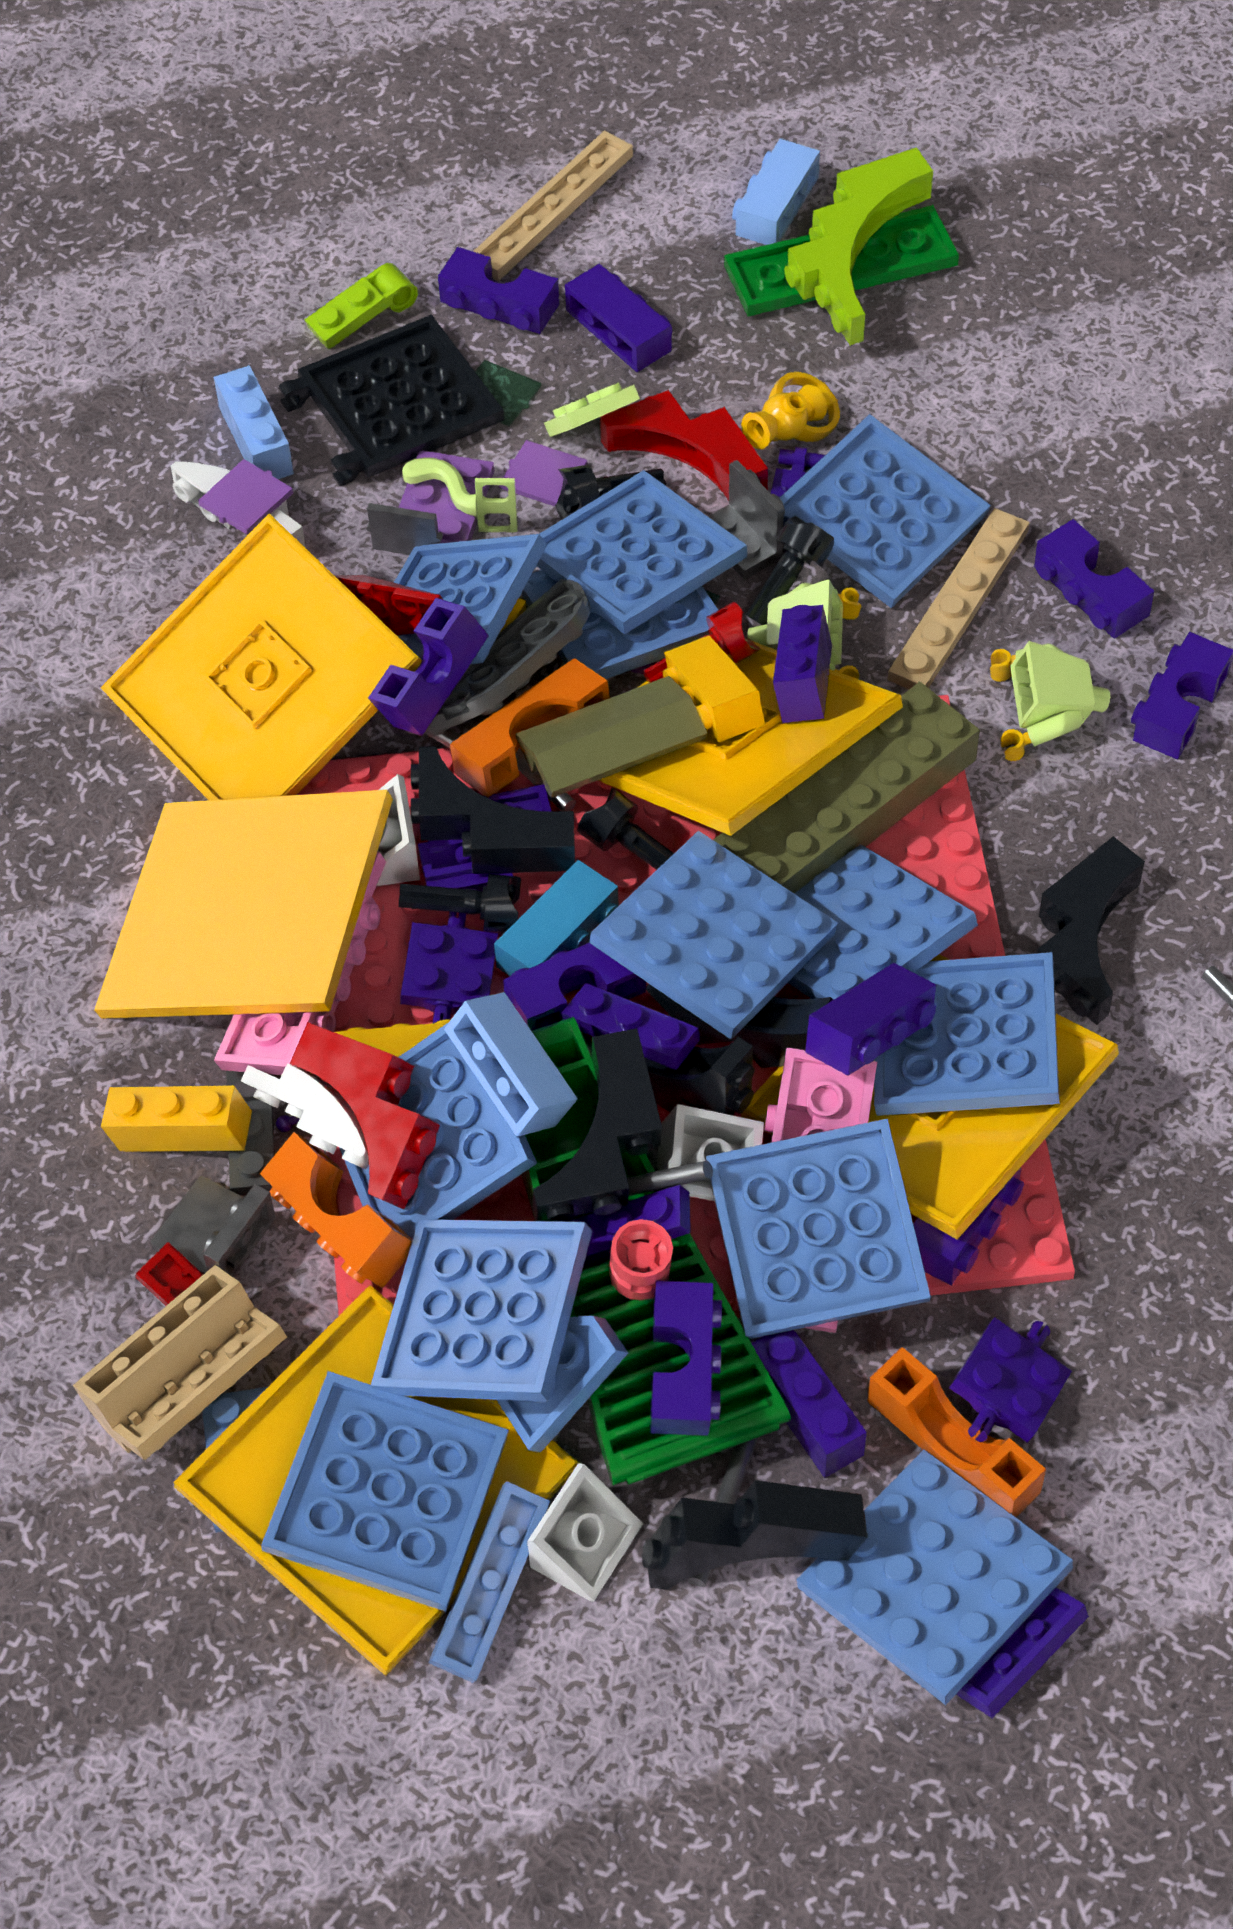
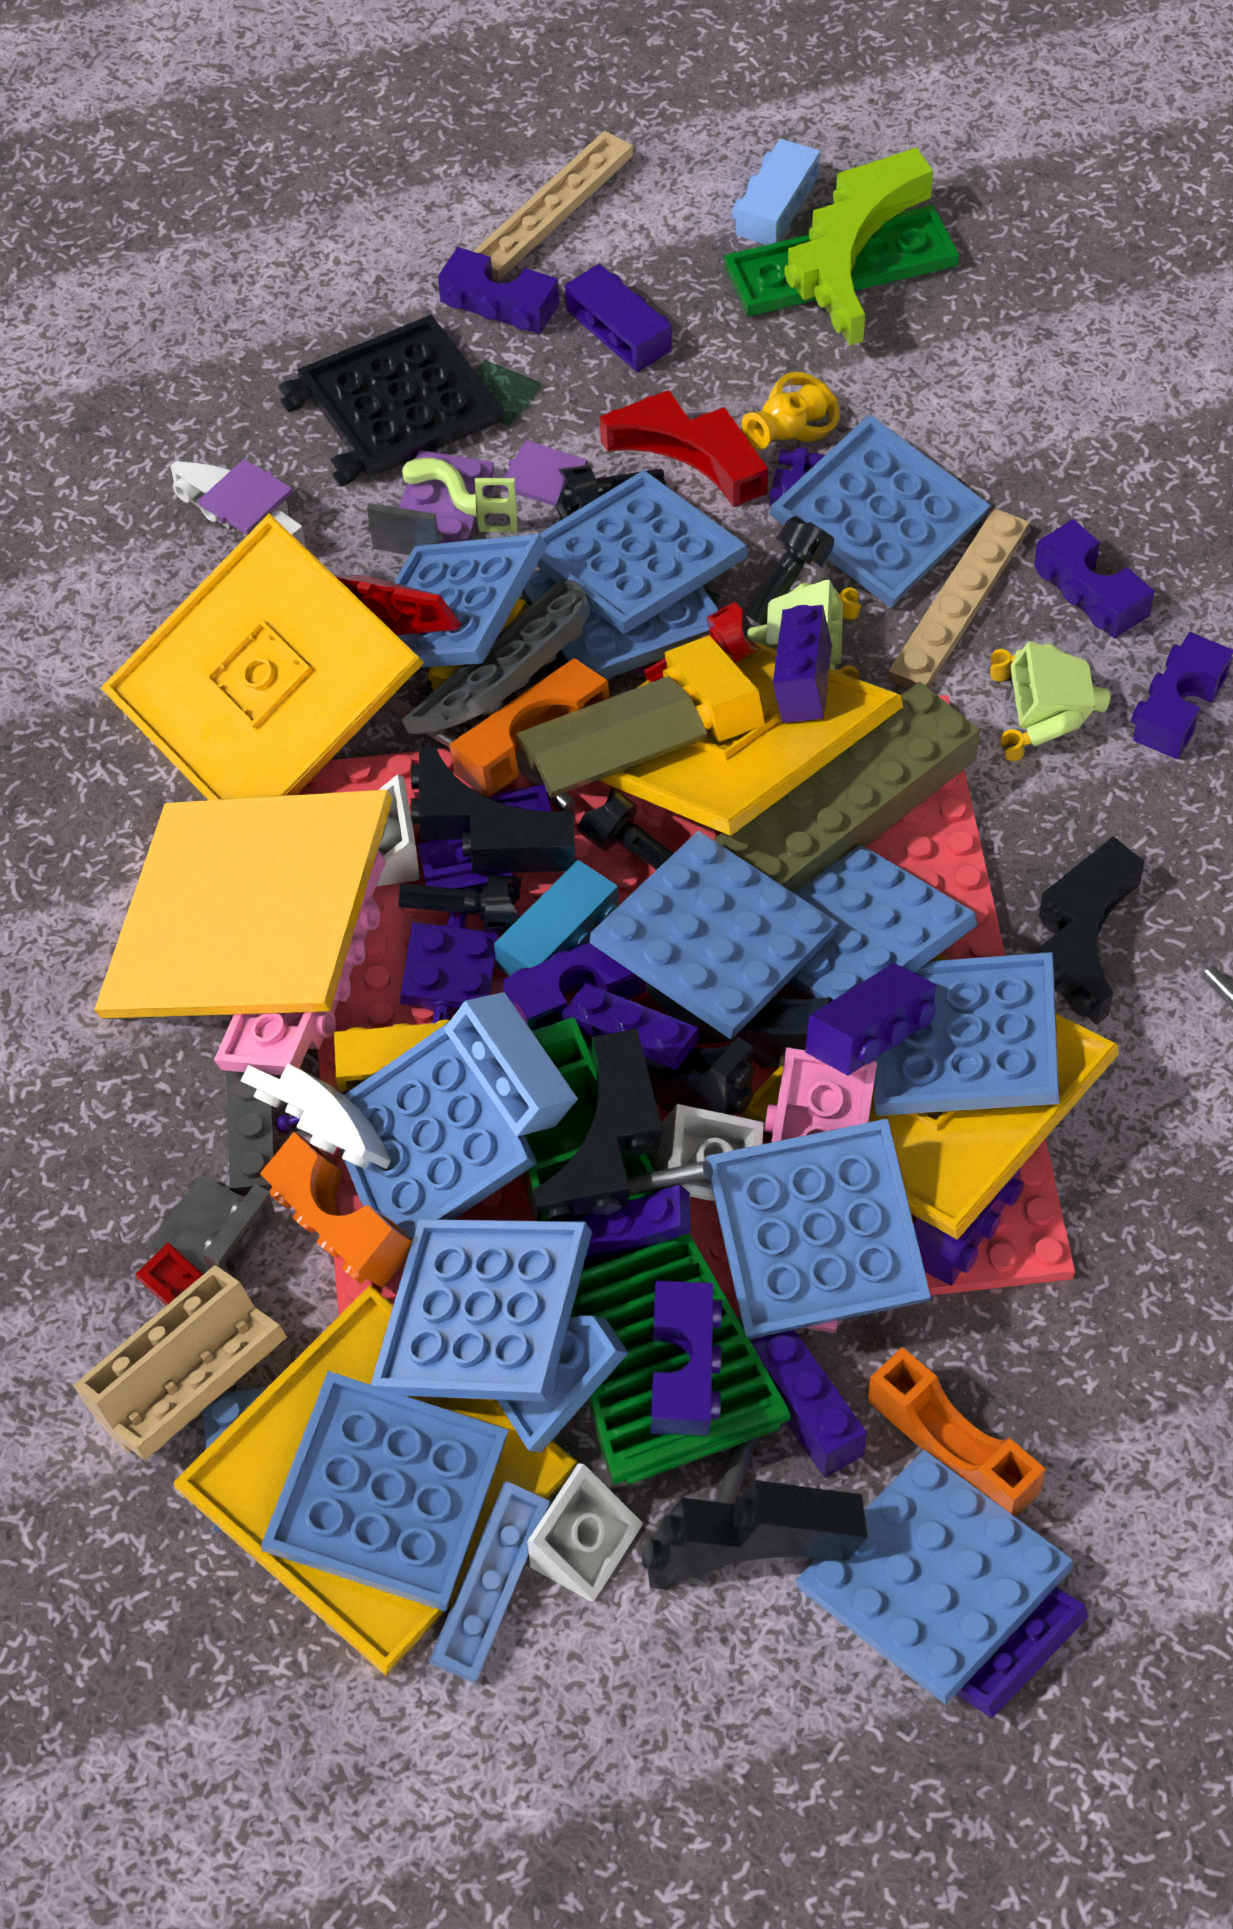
(176, 1118): yellow brick -> none
(253, 422): light blue brick -> none
(362, 302): lime plate -> none
(373, 1087): arch -> none
(450, 644): dark purple arch -> none
(599, 404): yellowish green plate -> none
(638, 1249): coral wheel -> none
(753, 518): flat silver bracket -> none
(1010, 1380): dark purple plate -> none

